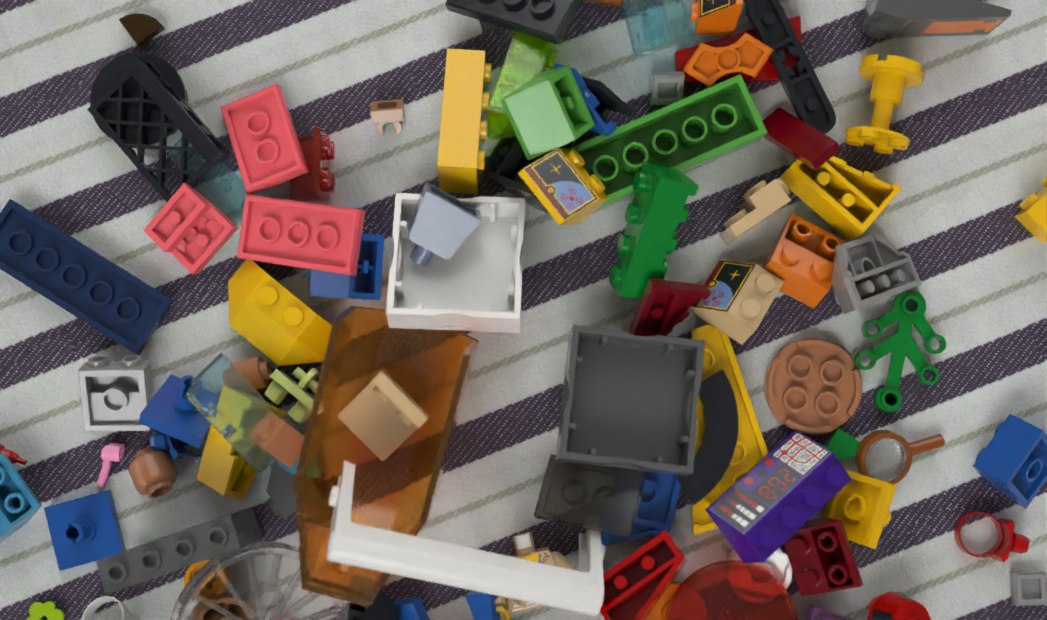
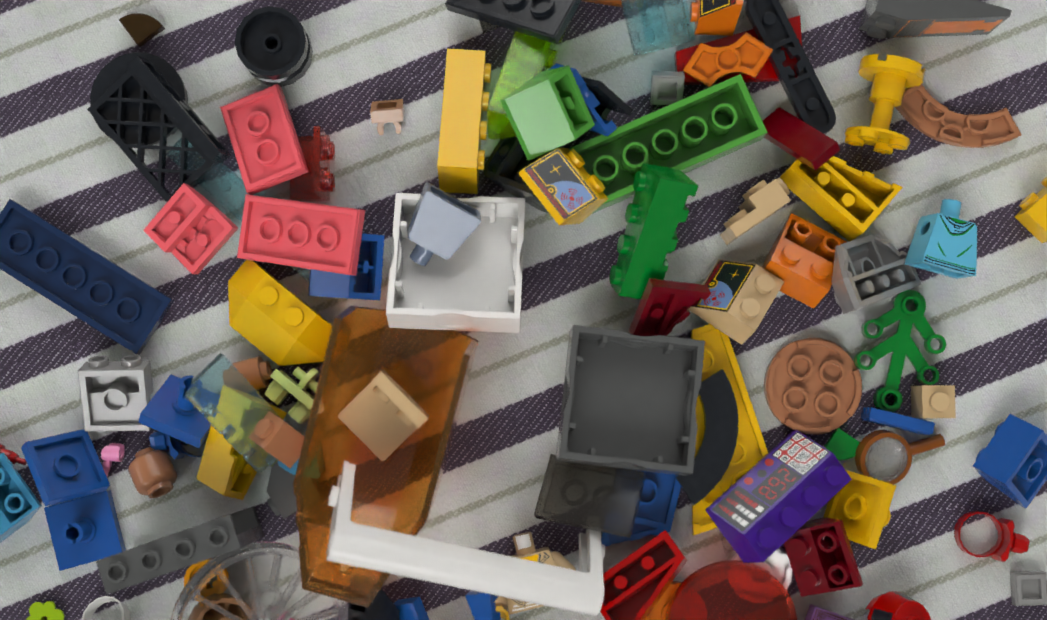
(65, 467): none -> blue tile
(259, 35): none -> black wheel
(897, 421): none -> blue tile
(933, 401): none -> tan brick
(945, 243): none -> medium azure torso
(954, 128): none -> nougat tile

